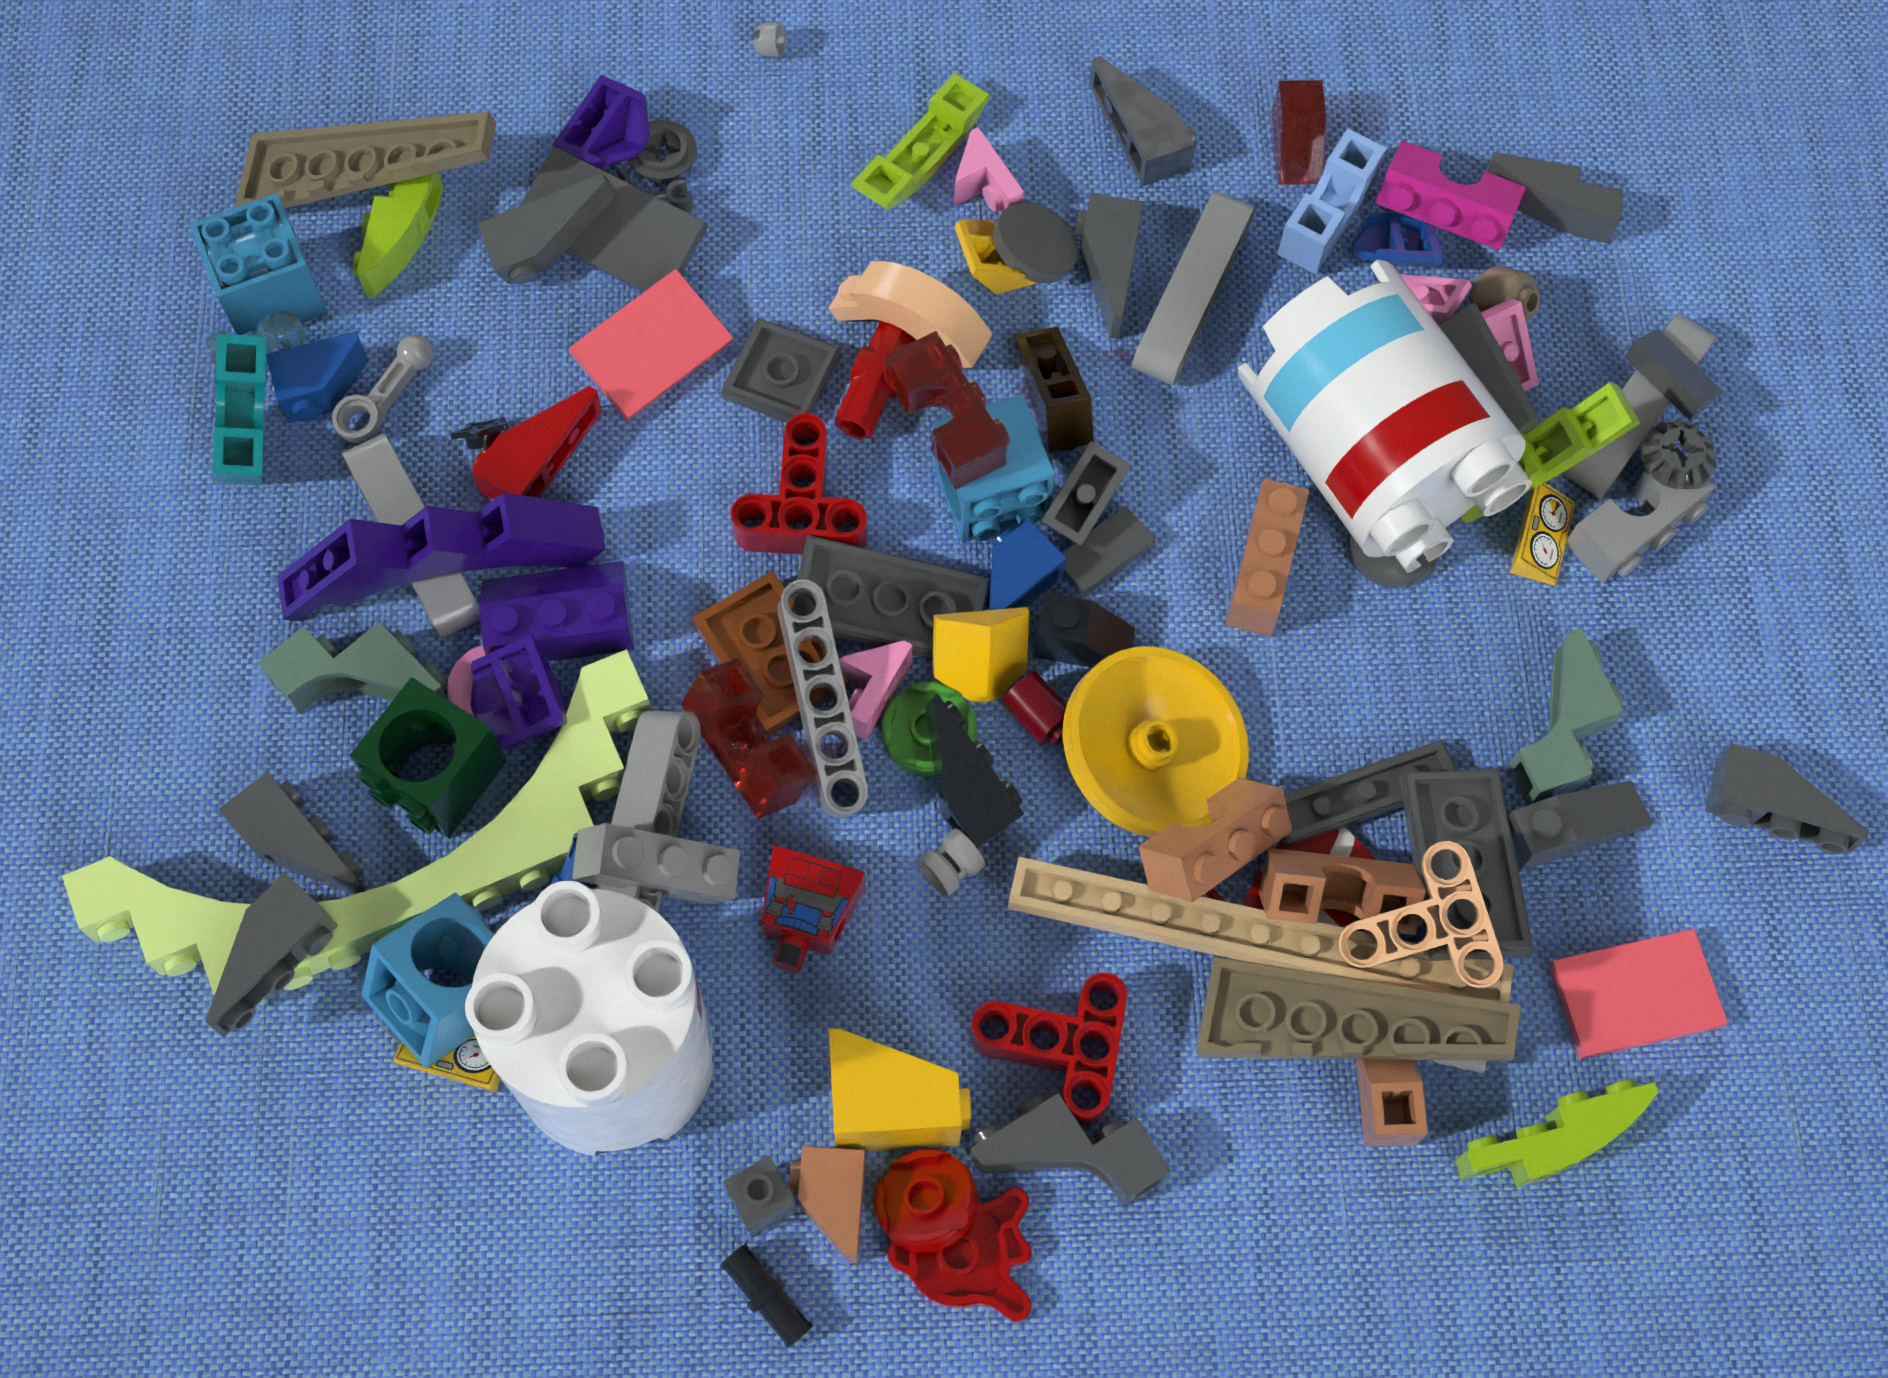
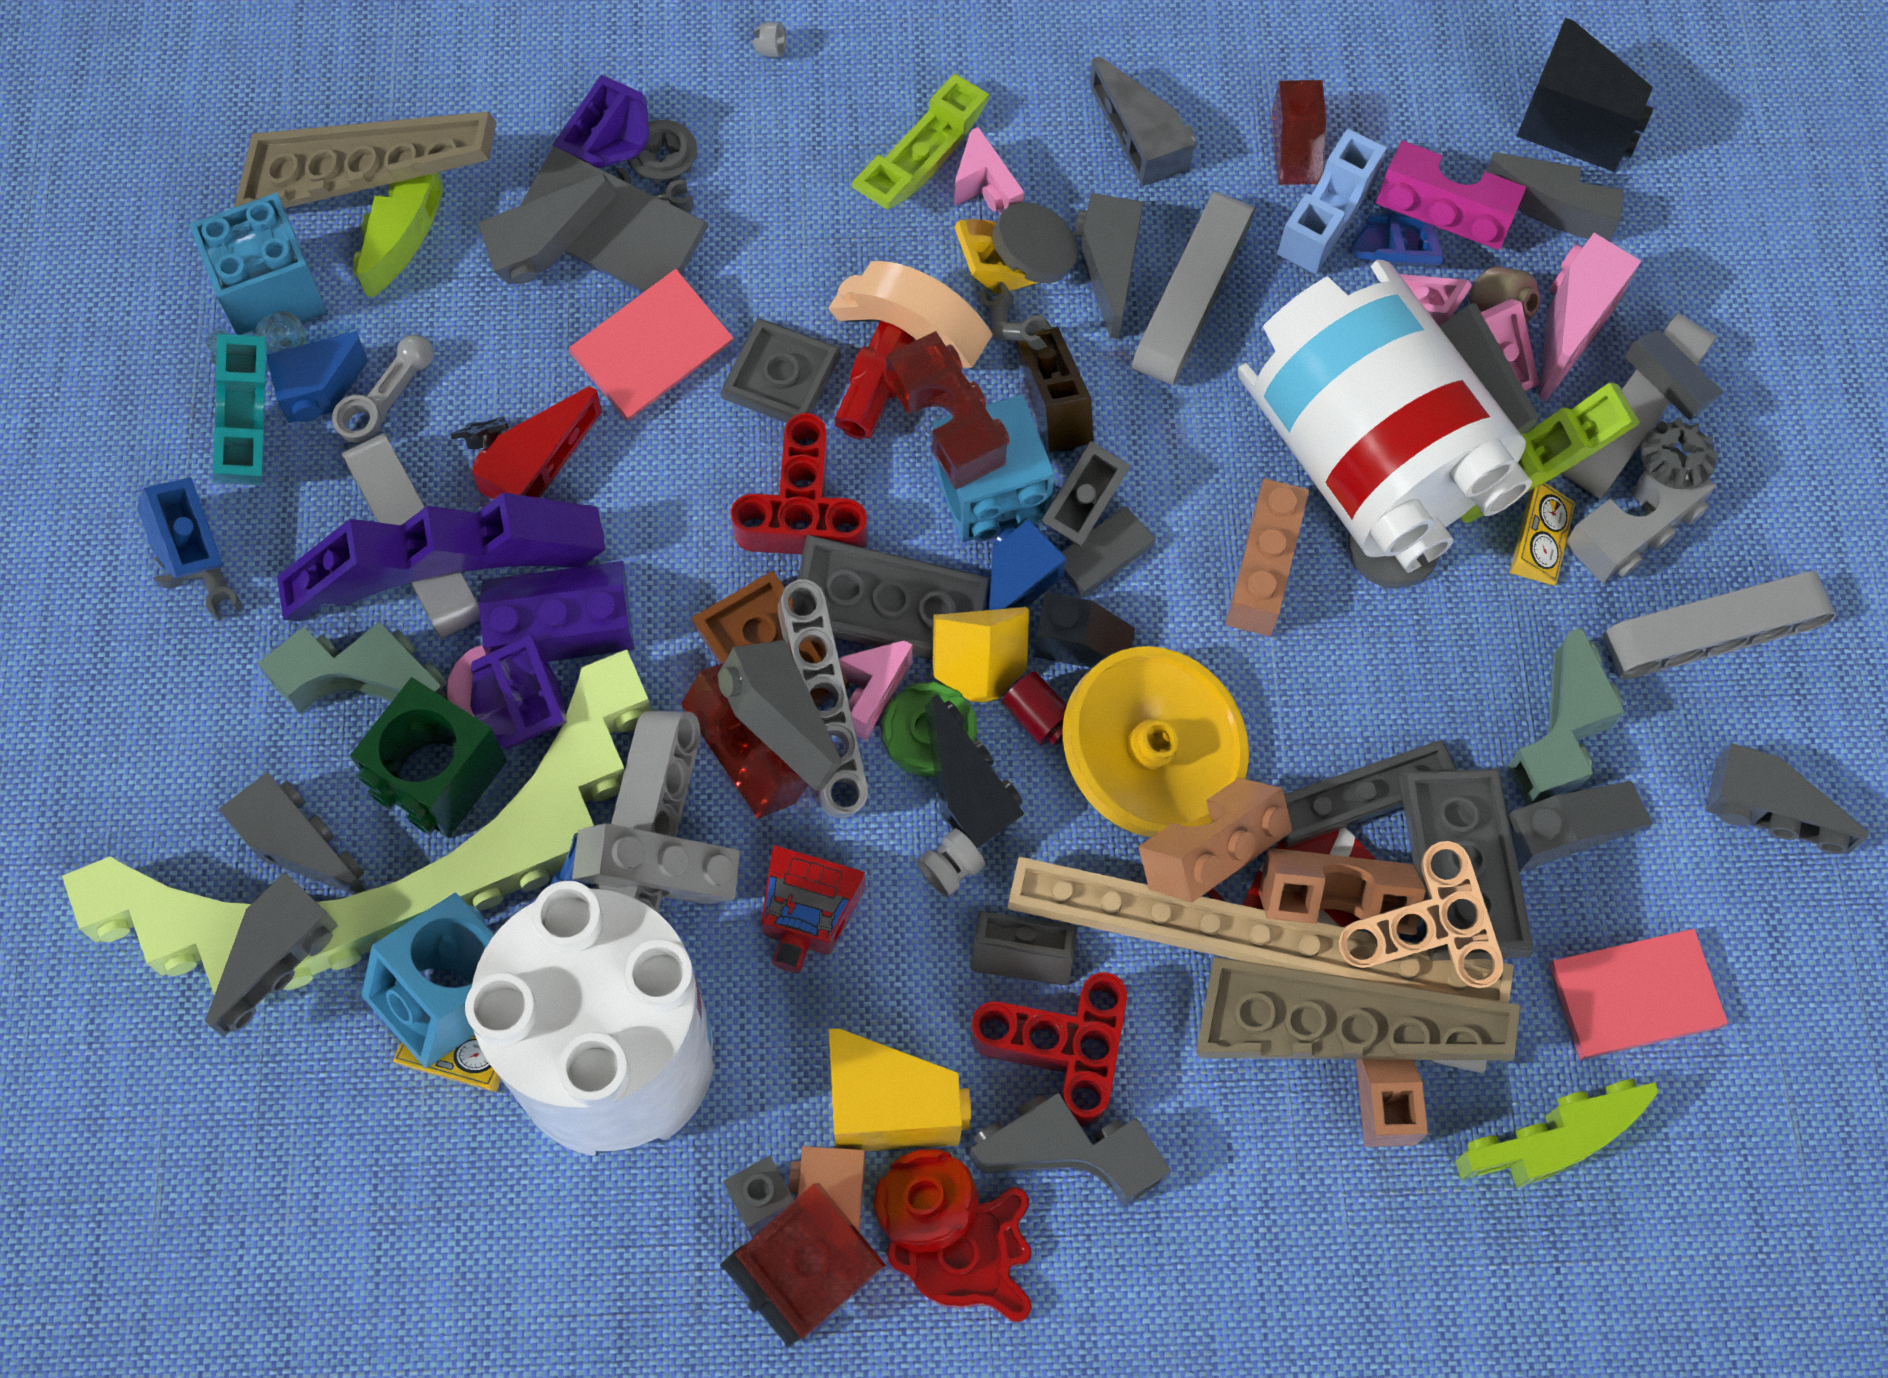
(178, 528): none -> blue slope
(215, 585): none -> dark grey arm
(777, 707): none -> dark grey slope
(810, 1260): none -> clear red plate
(1008, 331): none -> dark grey arm
(1023, 948): none -> dark grey slope
(1583, 301): none -> bright pink slope
(1587, 102): none -> black slope
(1719, 625): none -> light grey beam

